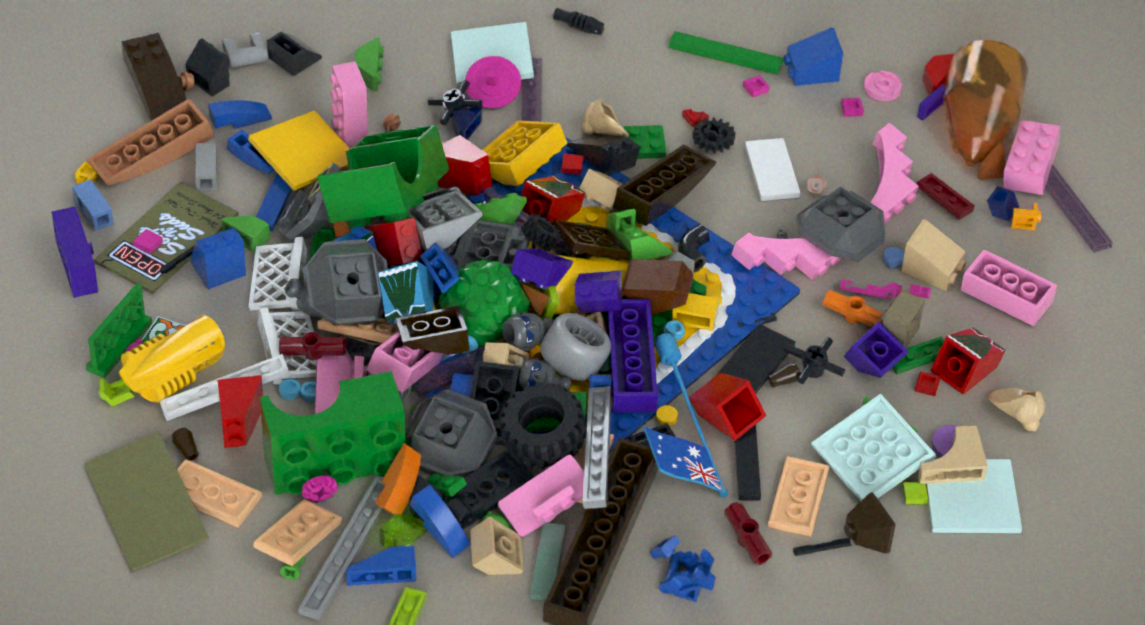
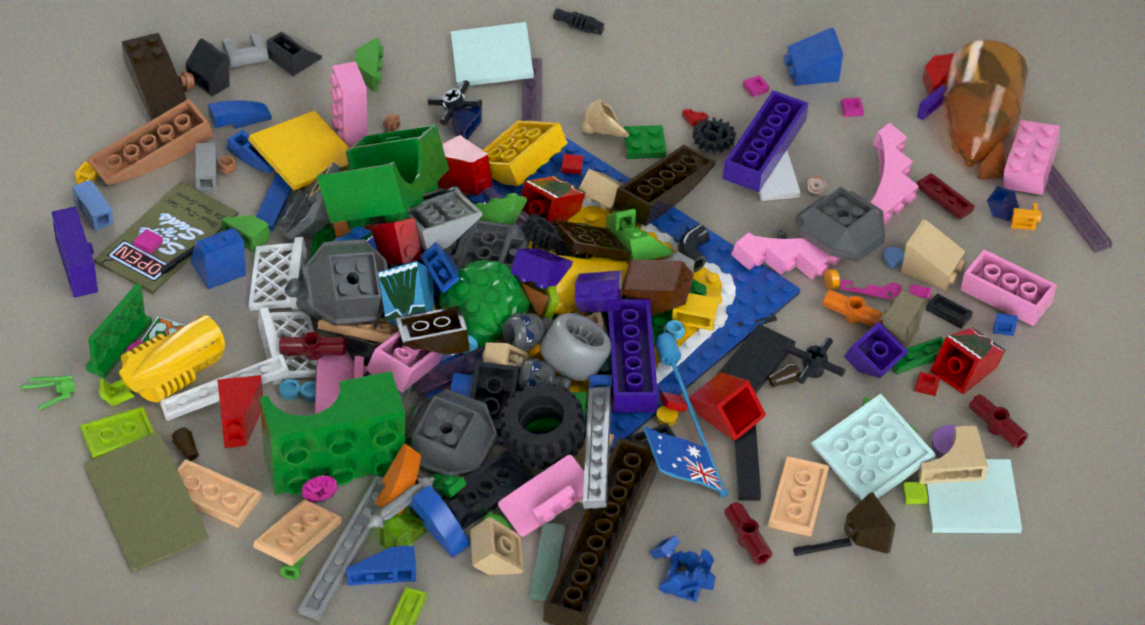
(62, 384): none -> bright green plant
(116, 431): none -> lime tile
(227, 164): none -> nougat plate
(398, 503): none -> light grey wheel
(493, 81): dark pink piece -> none
(607, 152): black slope -> none
(673, 402): none -> red tile
(726, 52): green tile -> none
(765, 141): none -> dark purple brick
(831, 279): none -> light orange tile
(882, 86): bright pink tile -> none
(949, 311): none -> black tile
(998, 421): none -> dark red piece
(1005, 324): none -> blue plate
(1021, 405): tan hair -> none

